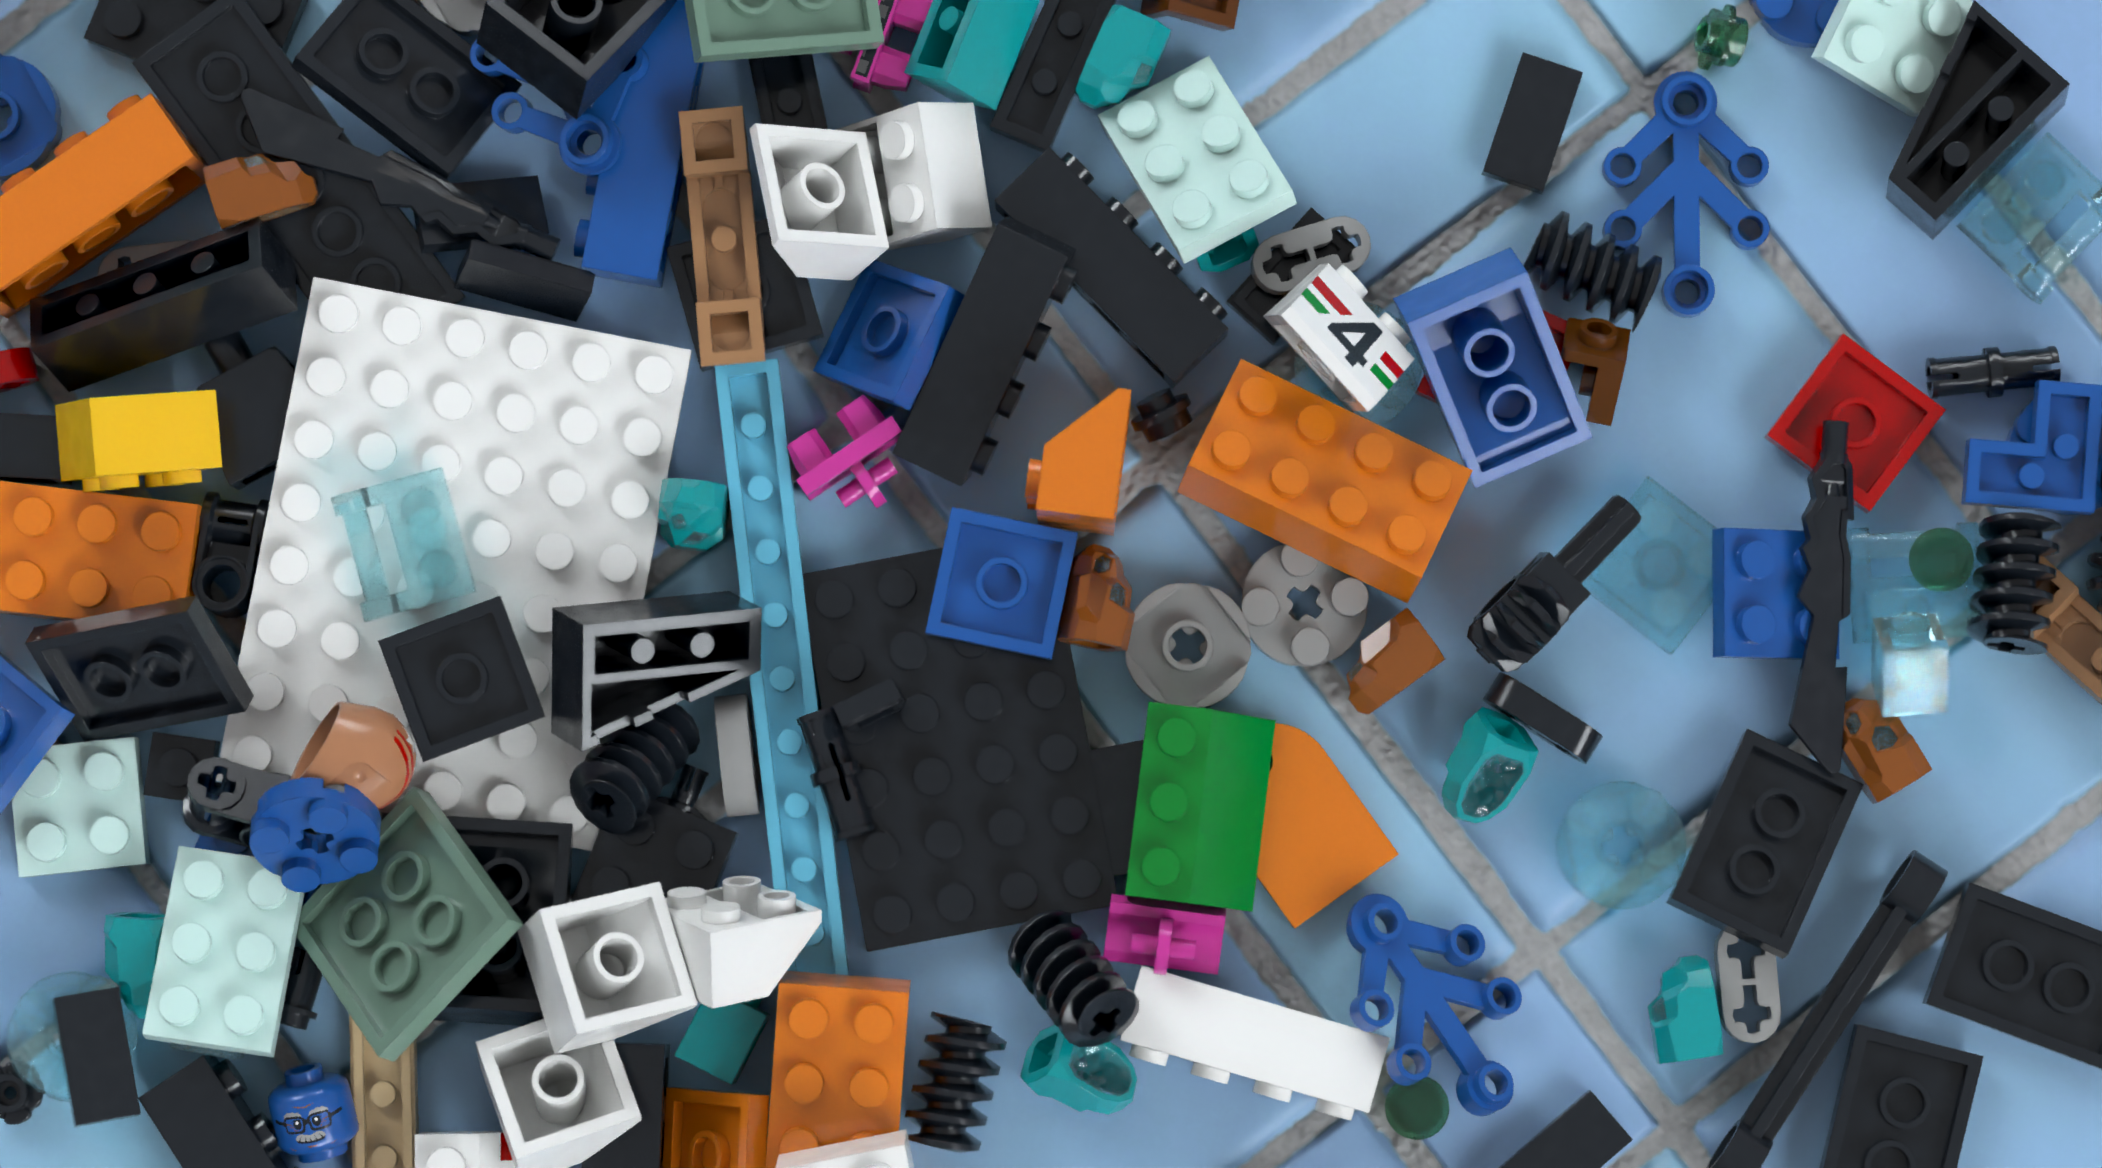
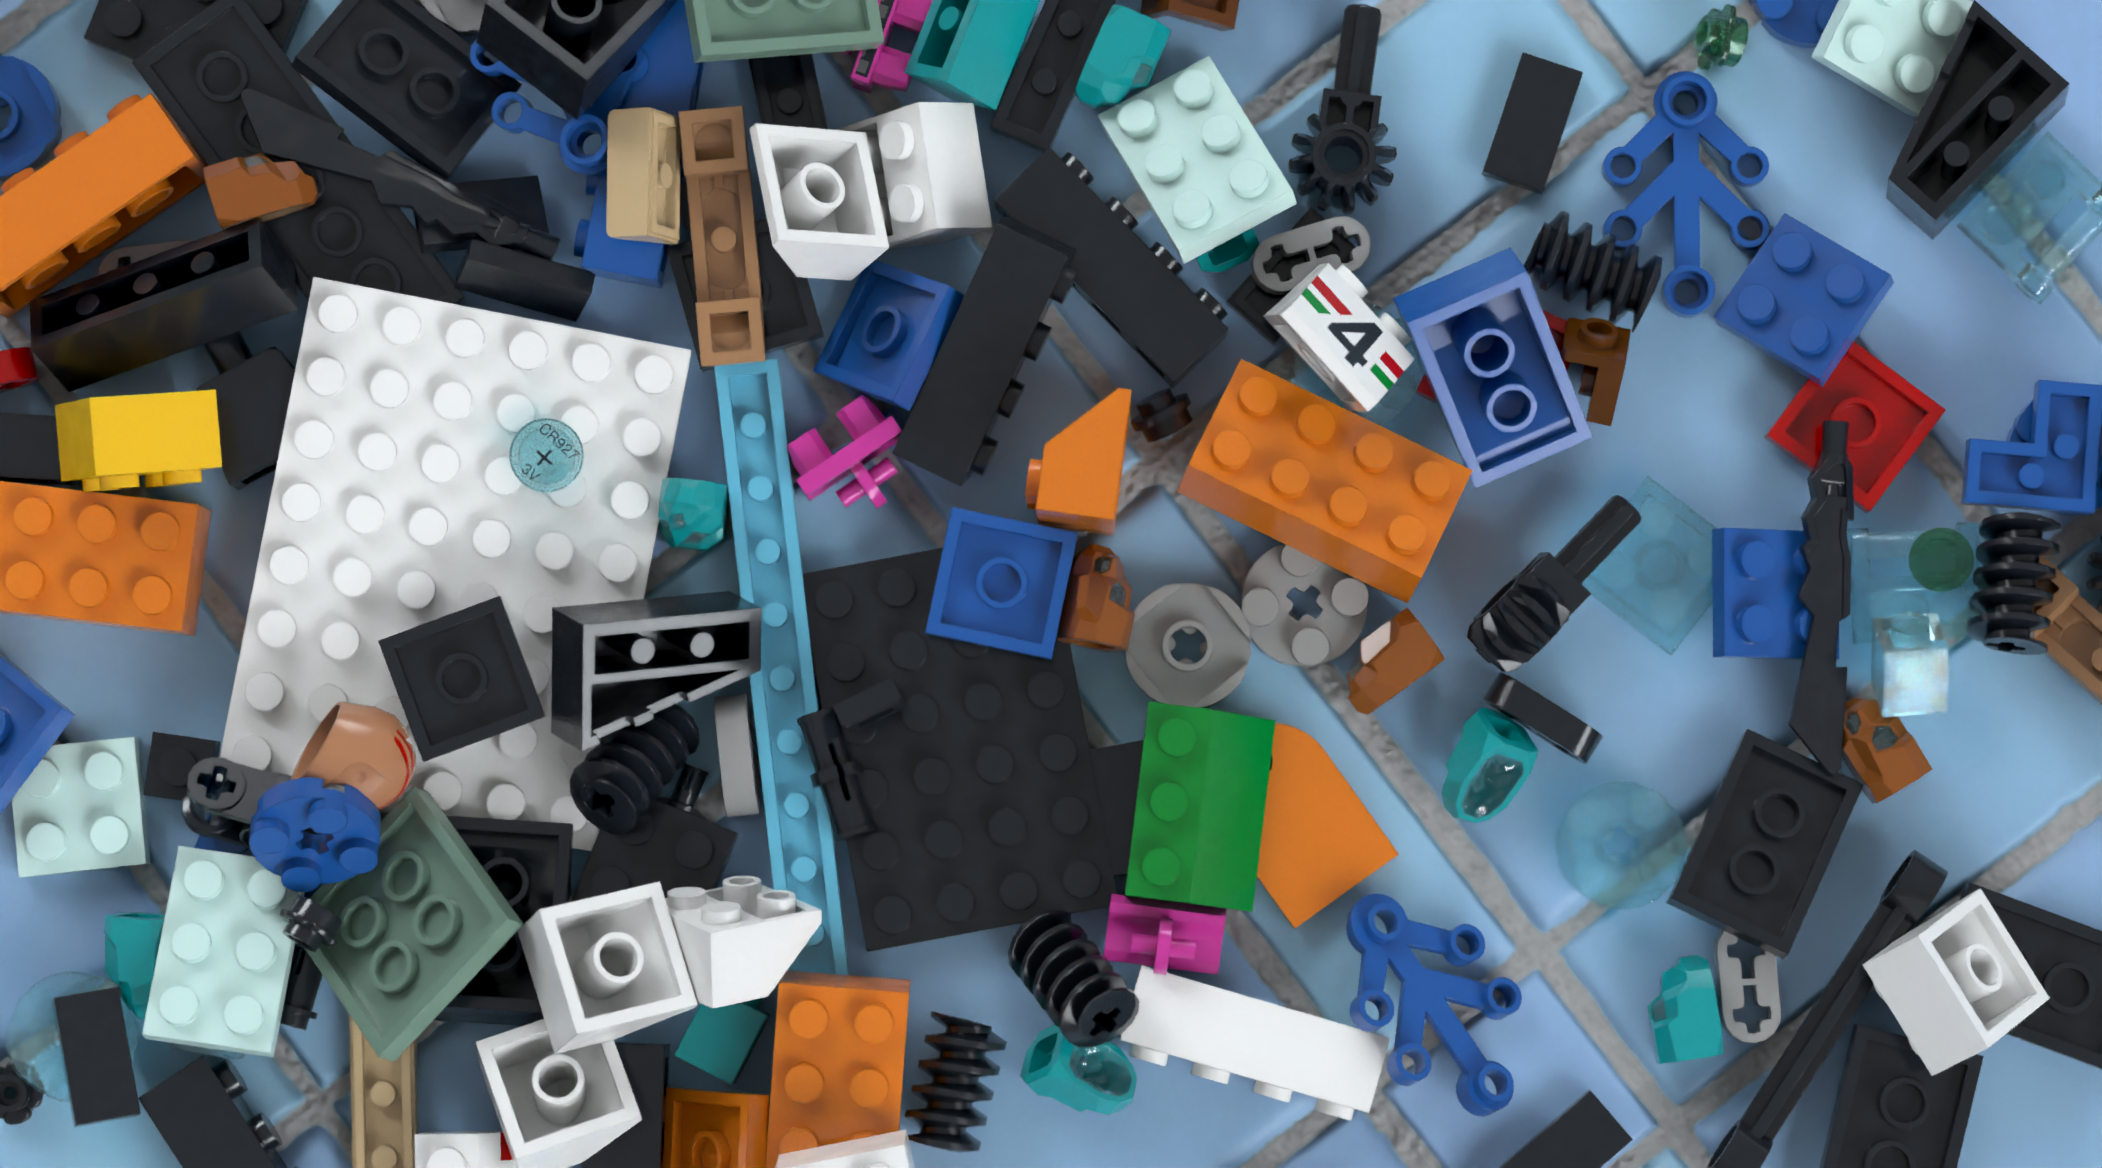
(140, 668): black plate -> none
(228, 548): black piece -> none
(310, 924): none -> black plate
(313, 1113): blue head -> none
(425, 540): clear light blue plate -> none
(546, 455): none -> clear light blue piece
(643, 175): none -> tan slope
(1347, 119): none -> black gear
(1417, 1109): clear green plate -> none
(1803, 299): none -> blue plate
(1956, 983): none -> white slope
(1991, 371): black pin -> none

